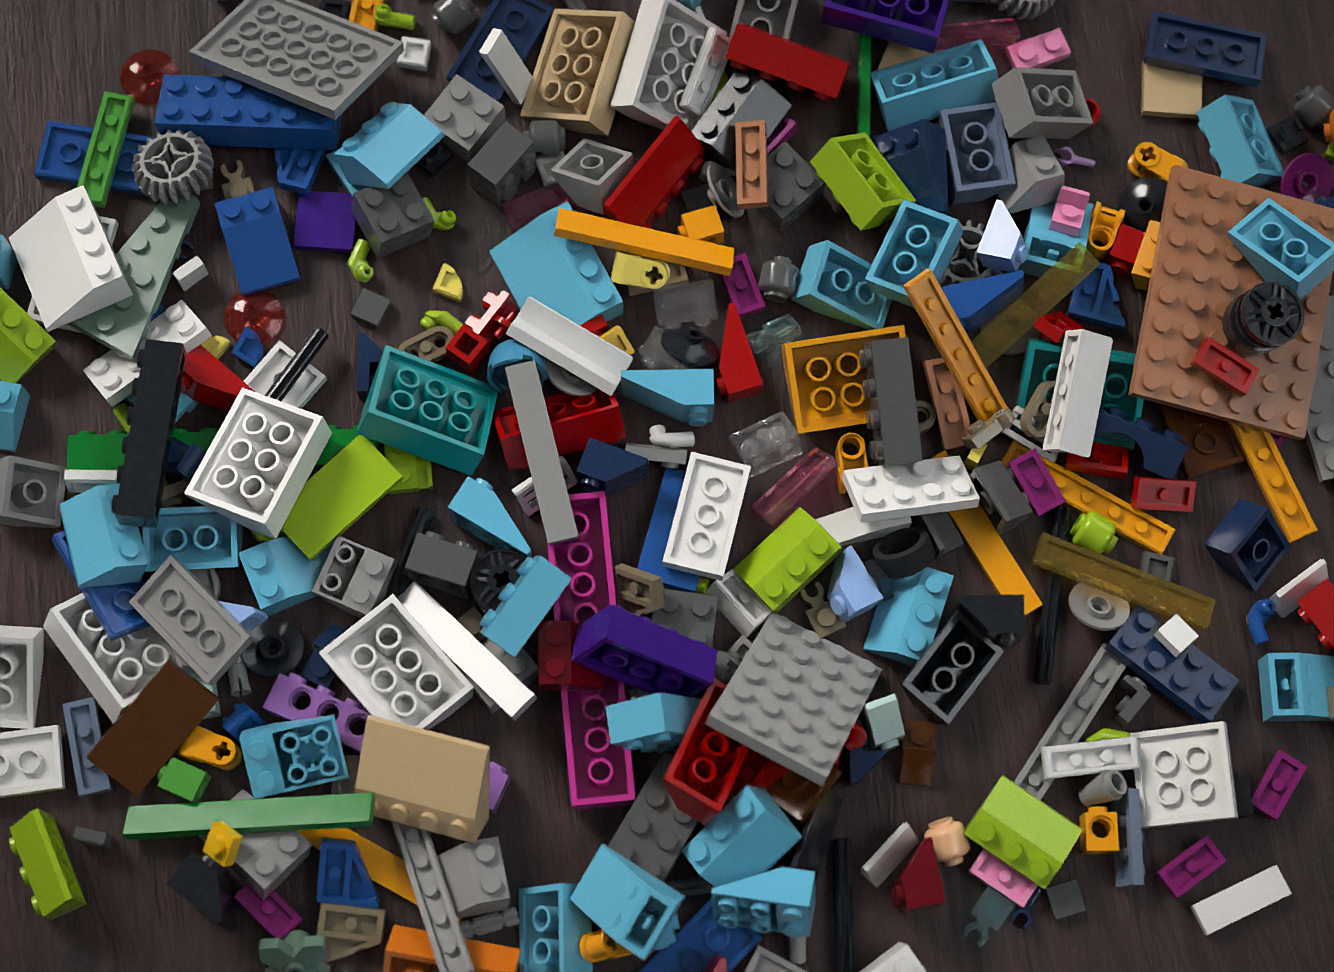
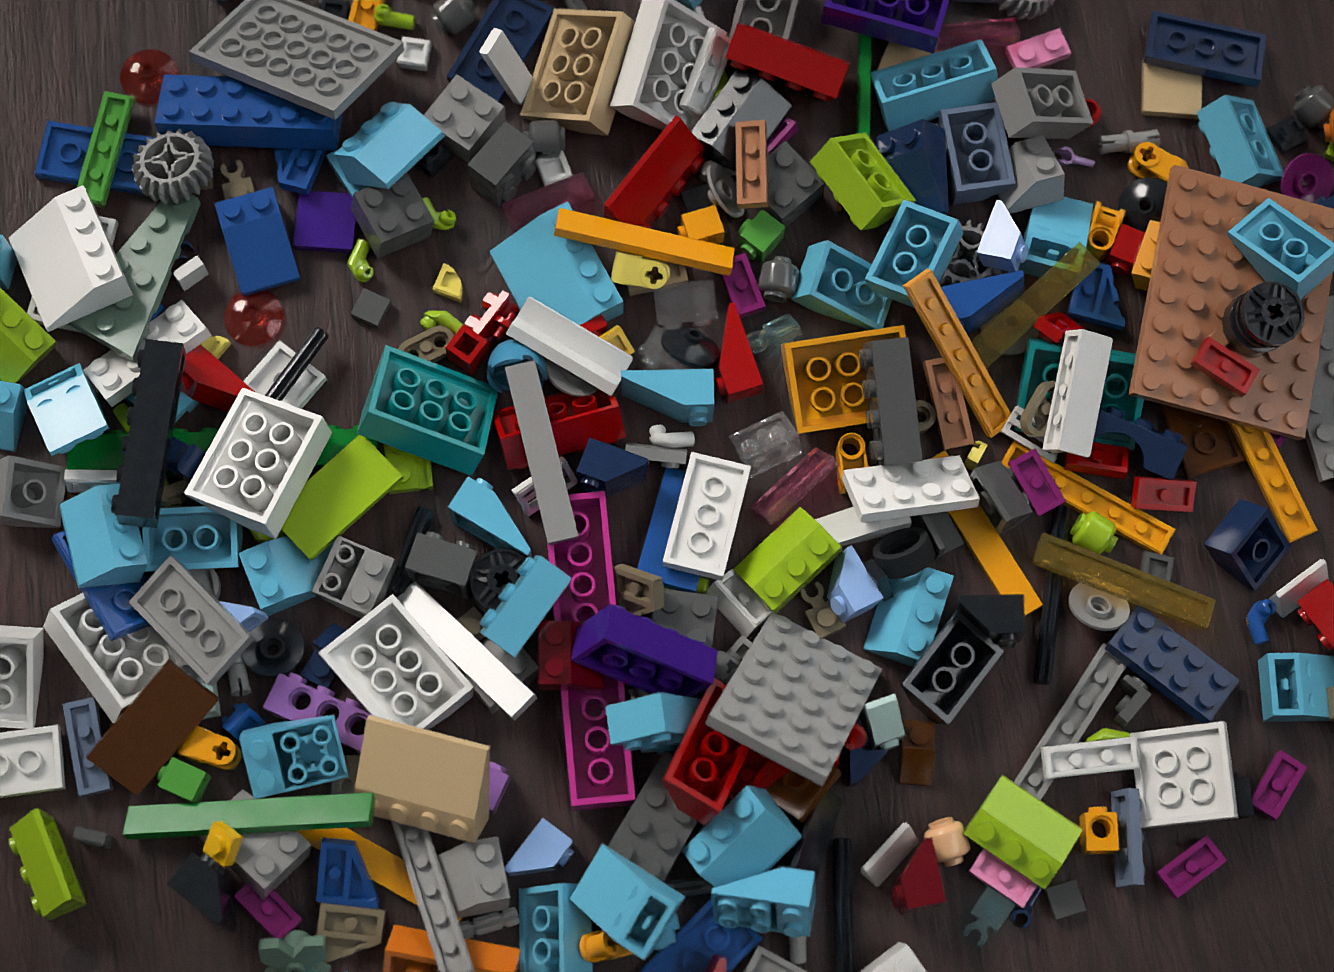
(66, 409): none -> slope
(249, 347): blue tile -> none
(368, 360): dark blue slope -> none
(541, 851): none -> light blue slope
(592, 173): light grey slope -> none
(760, 236): none -> bright green brick
(983, 431): dark tan plate -> none
(1069, 211): bright pink bracket -> none
(1104, 788): light grey cone -> none
(1127, 141): none -> light grey pin
(1176, 635): white tile -> none
(1240, 900): white tile -> none

